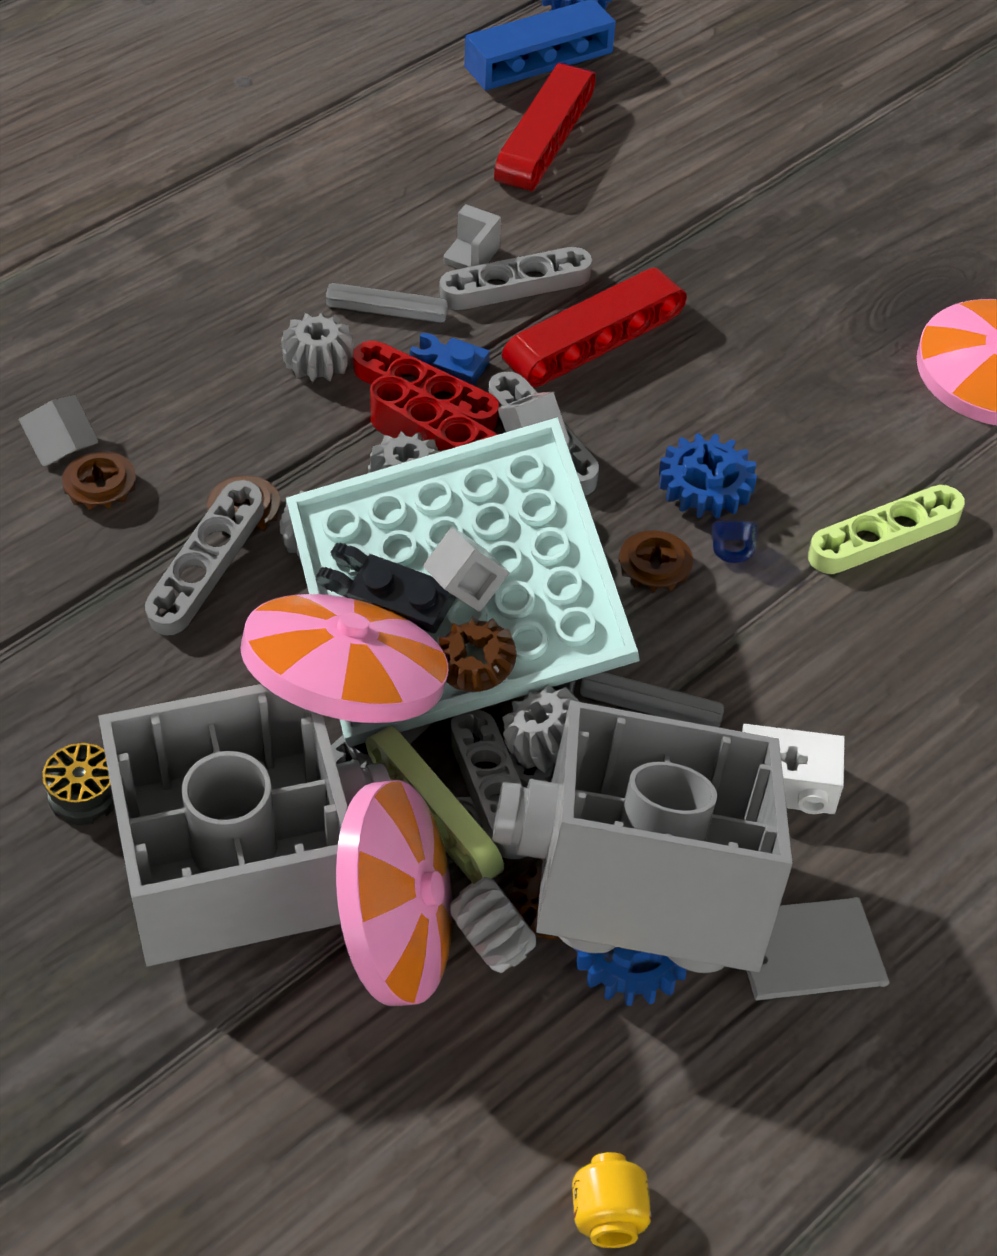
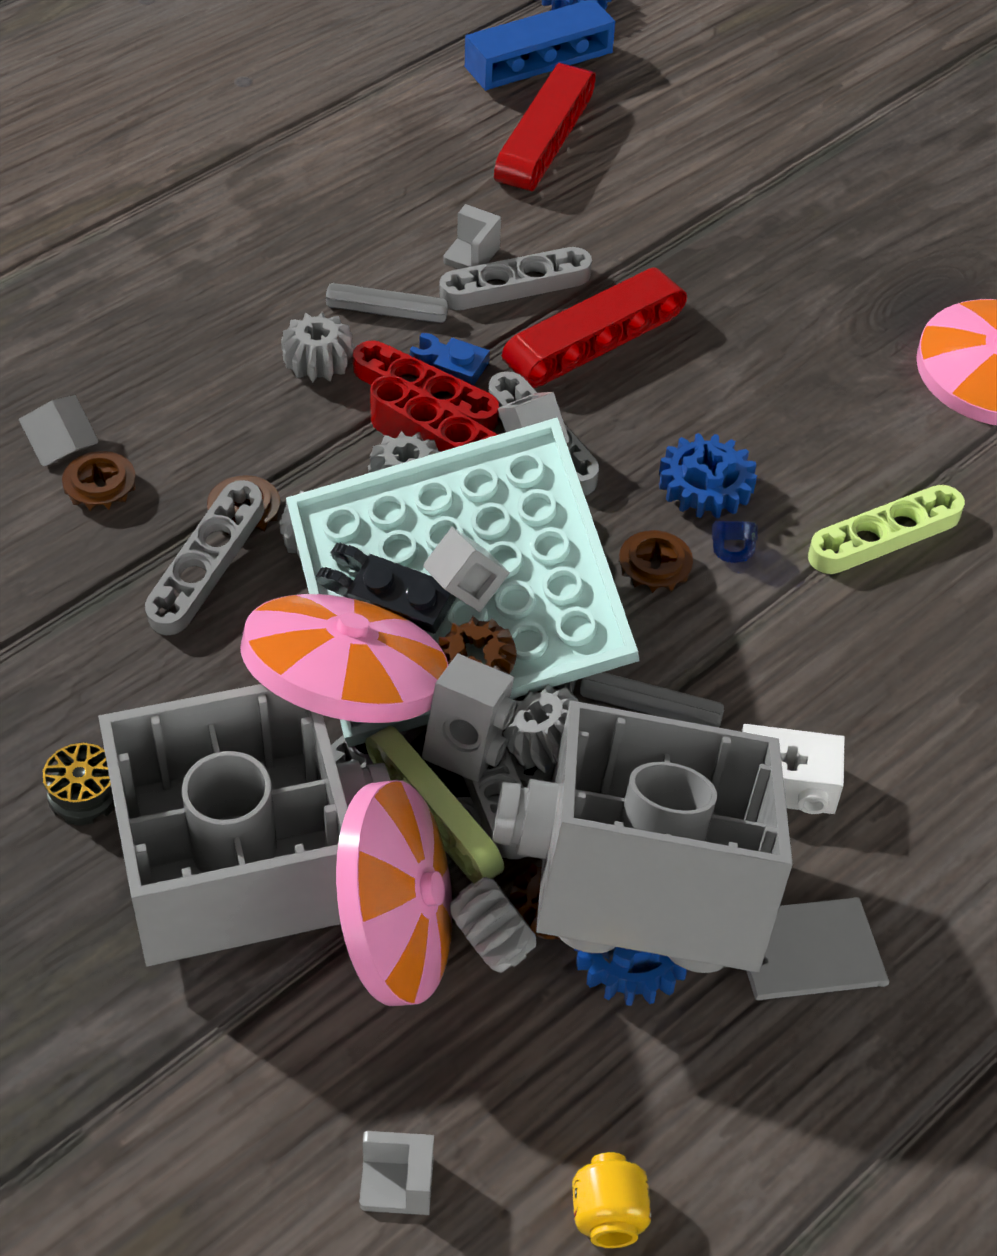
(397, 1172): none -> light grey panel
(468, 718): none -> light grey brick

